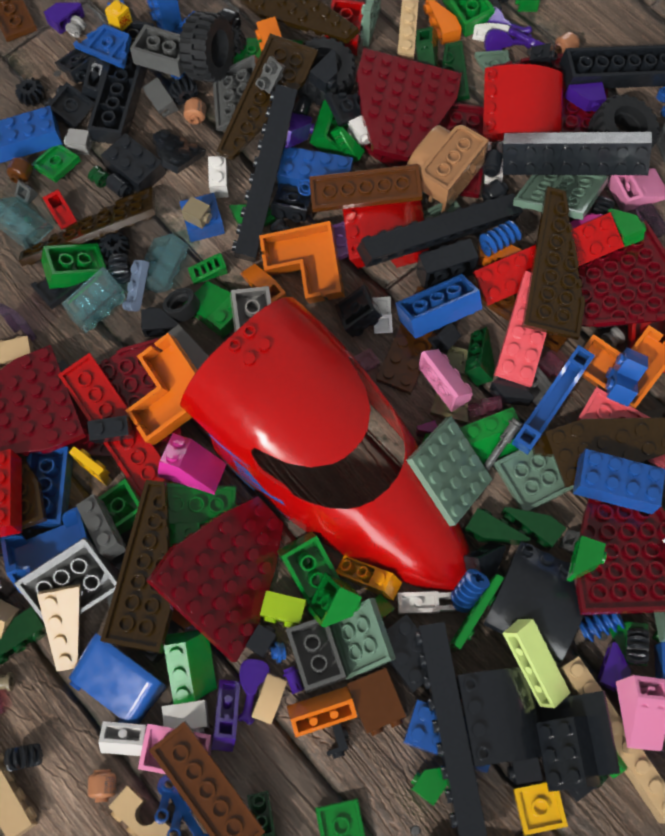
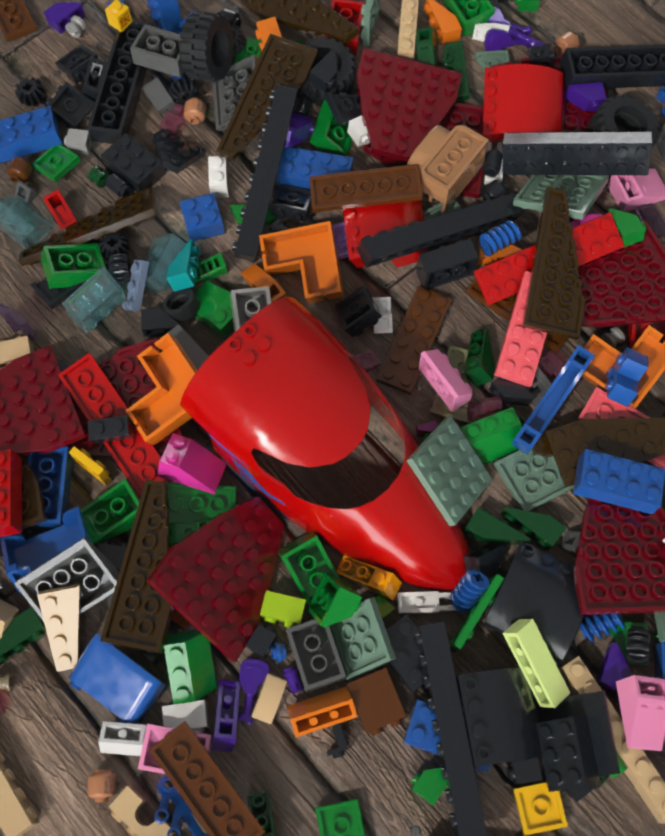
(23, 757): black gear -> none
(101, 527): dark grey brick -> none
(107, 44): blue wing -> none
(173, 120): none -> clear pink plate
(183, 269): none -> teal slope
(197, 212): dark tan brick -> none
(270, 75): dark grey hips -> none
(301, 186): blue plate -> none
(347, 144): green slope -> none
(439, 305): blue brick -> none
(444, 337): black brick -> none
(506, 437): dark grey pin -> none
(586, 557): green slope -> none
(602, 205): black gear -> none

